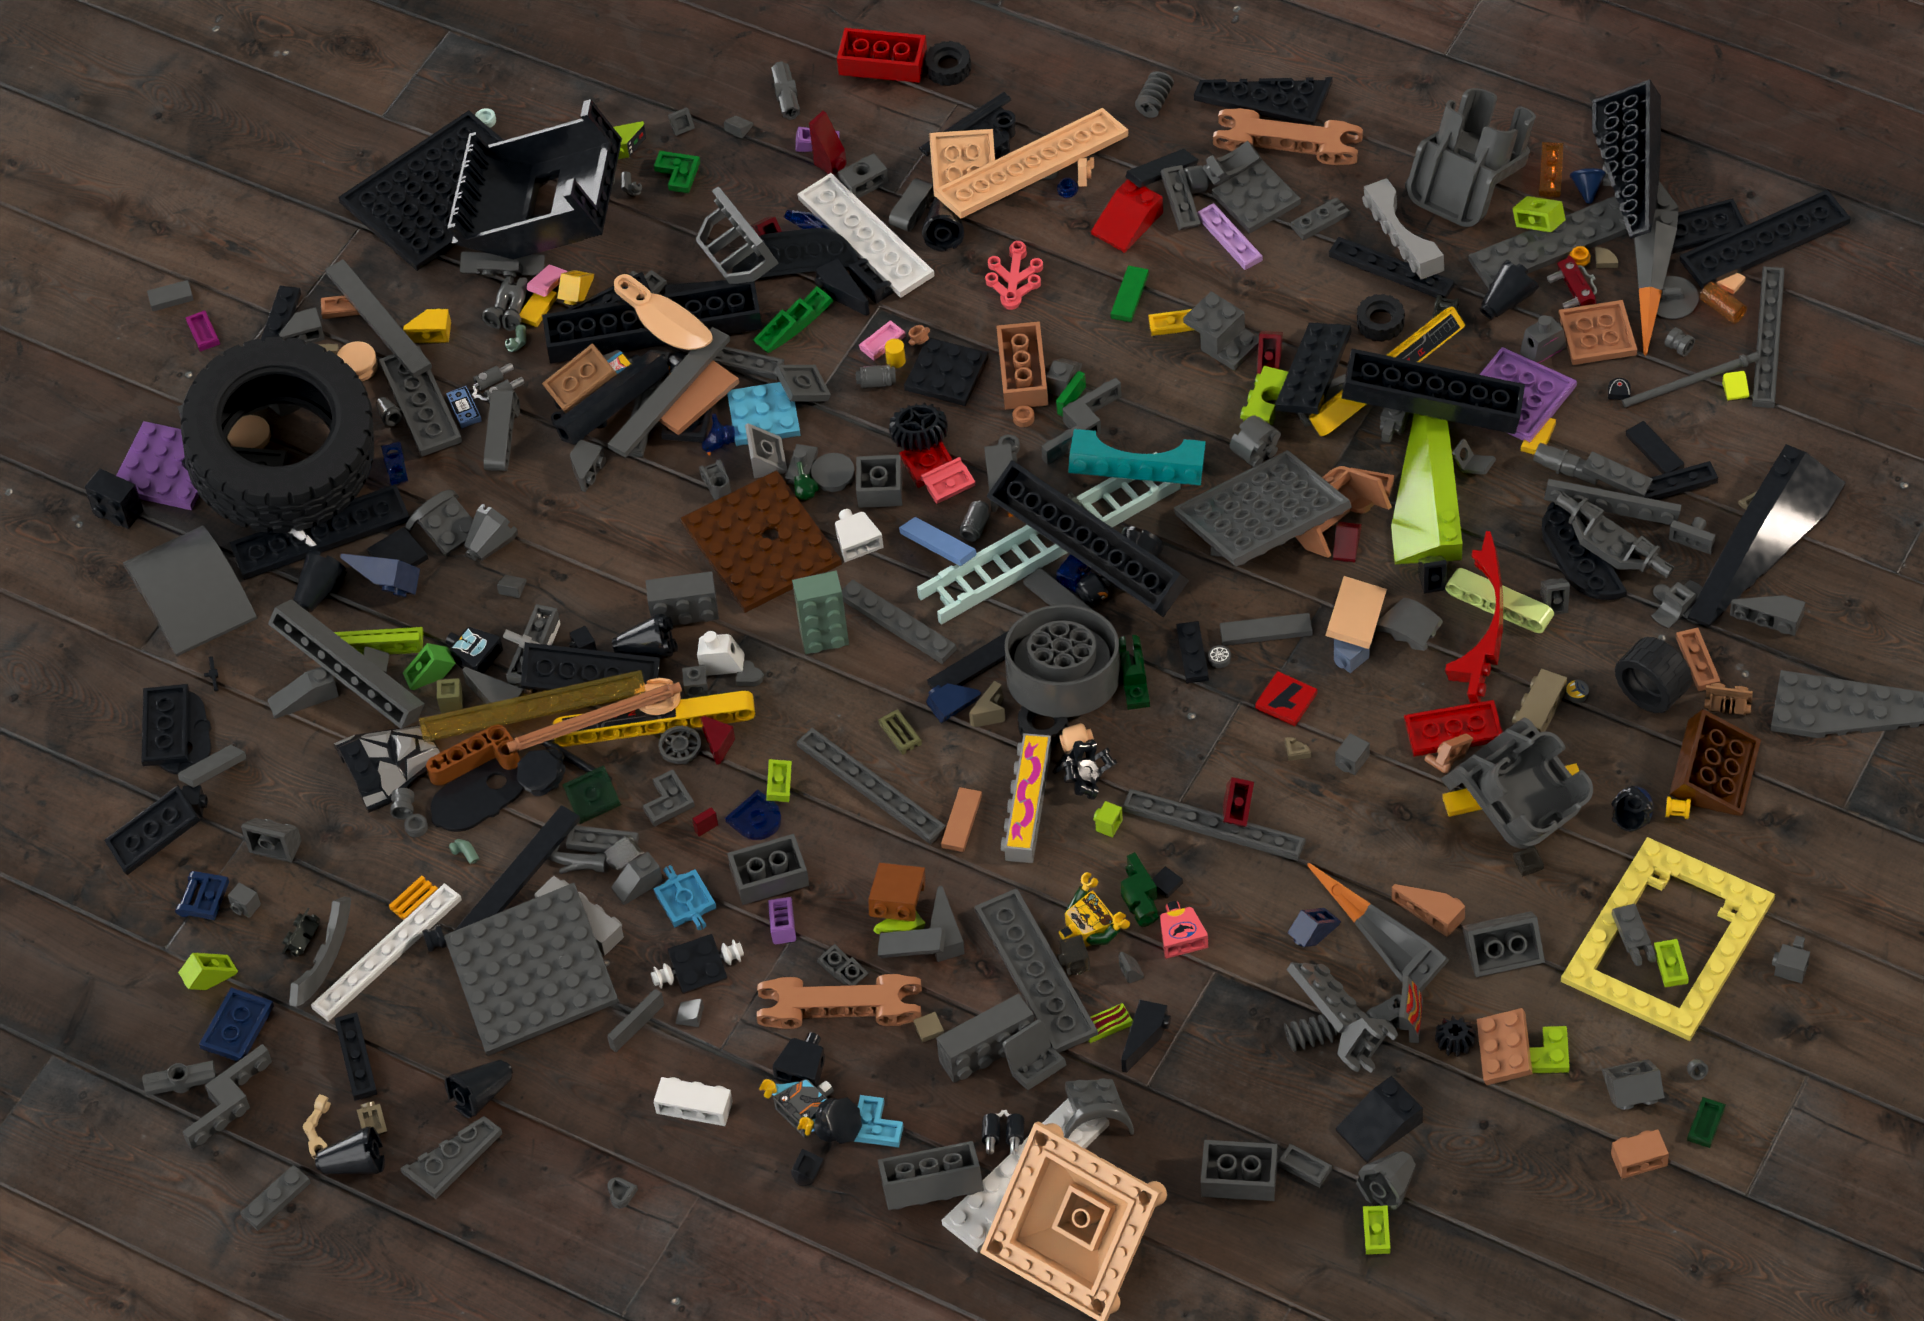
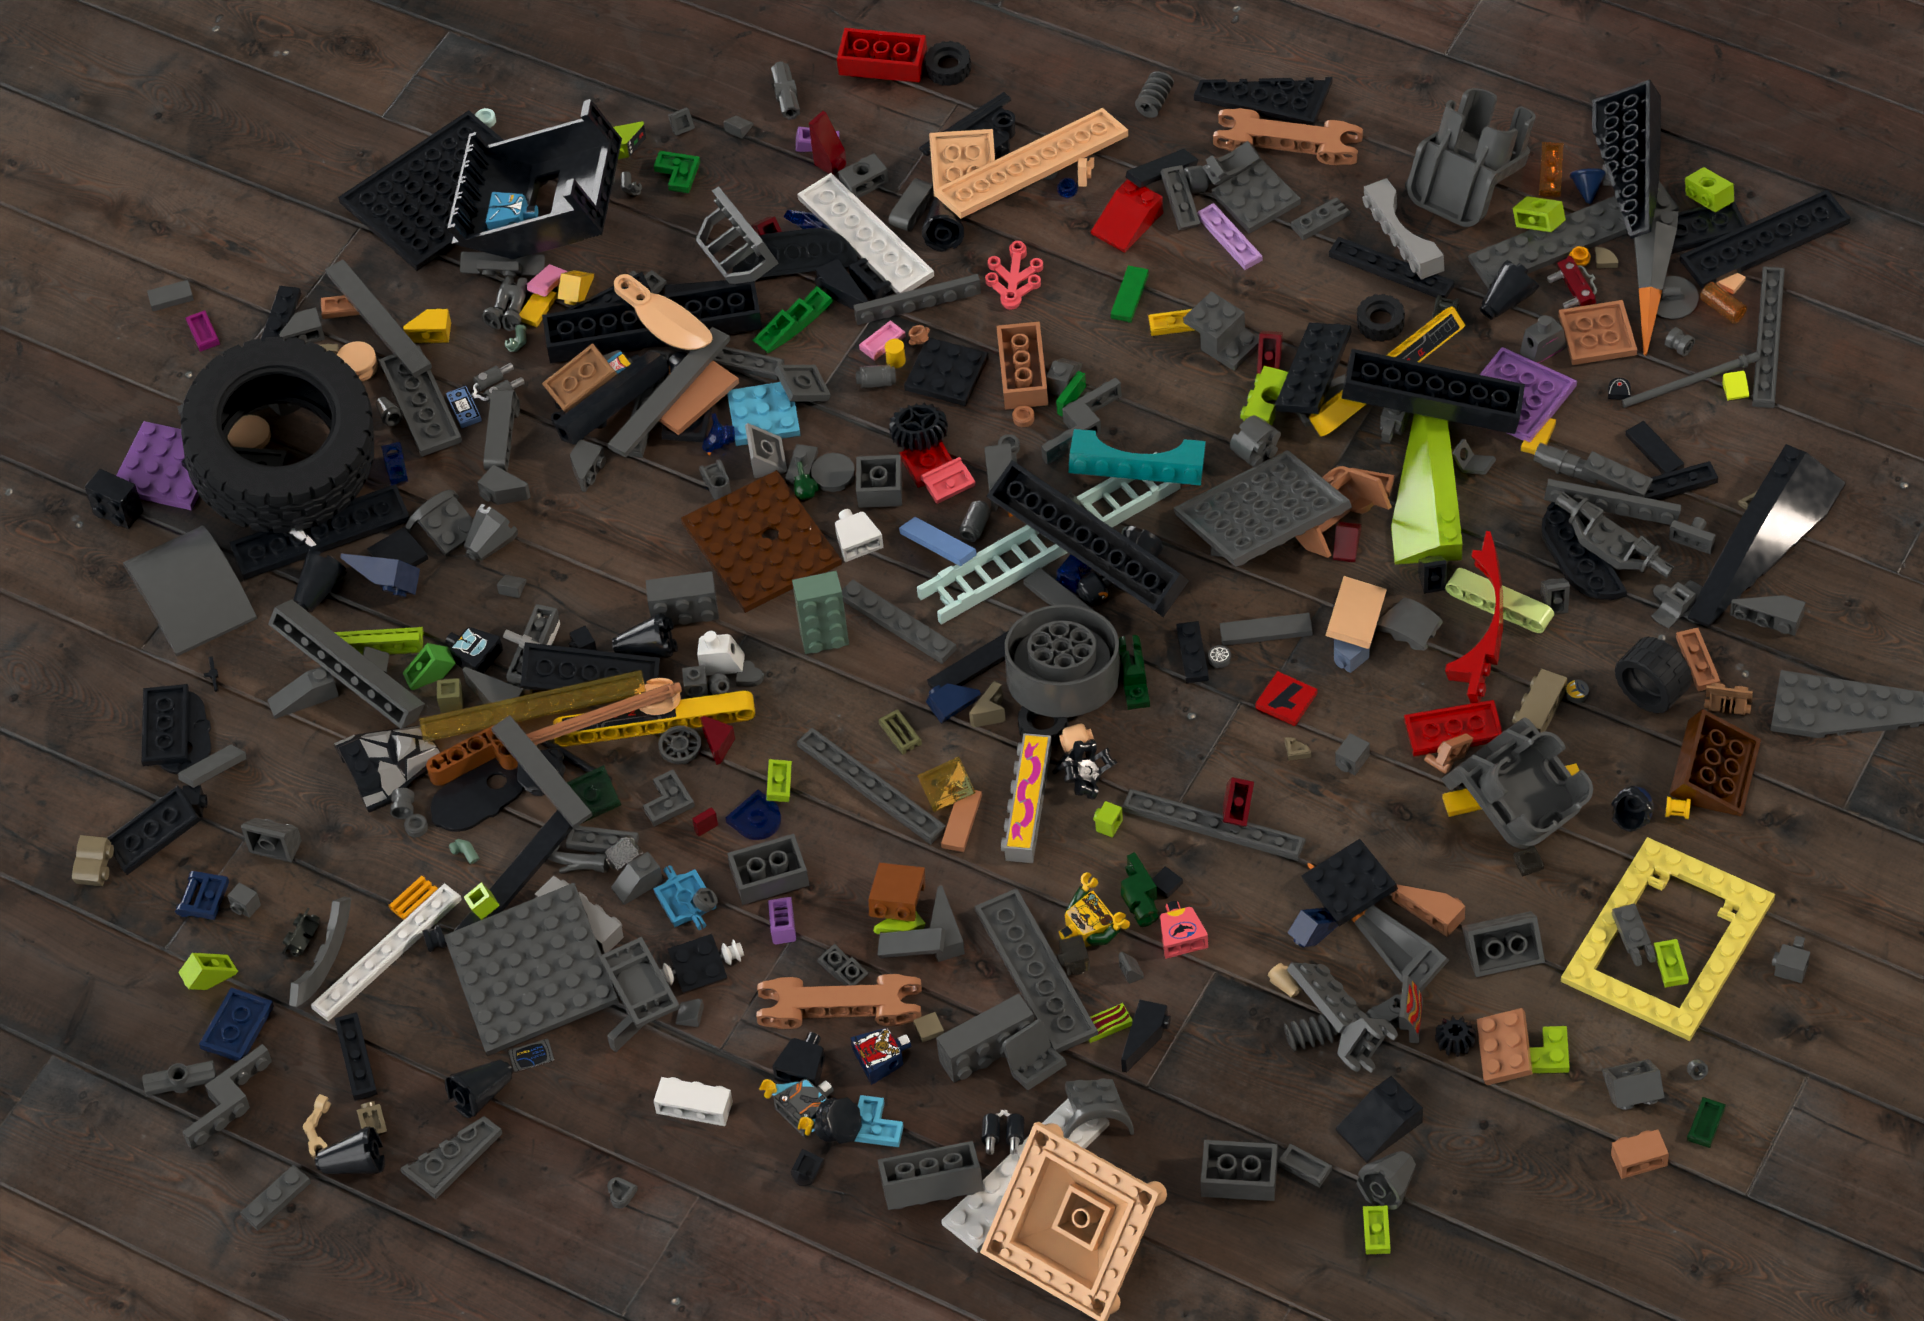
(92, 860): none -> dark tan brick
(481, 901): none -> lime plate
(502, 487): none -> dark grey slope
(508, 209): none -> dark azure torso
(531, 1055): none -> sticker
(541, 771): none -> dark grey tile
(639, 982): none -> dark grey slope
(705, 899): none -> dark grey tile
(714, 681): none -> dark grey cone
(879, 1053): none -> torso
(917, 299): none -> dark grey plate
(946, 784): none -> clear yellow tile
(1283, 980): none -> tan cone
(1349, 882): none -> black plate
(1709, 189): none -> lime brick

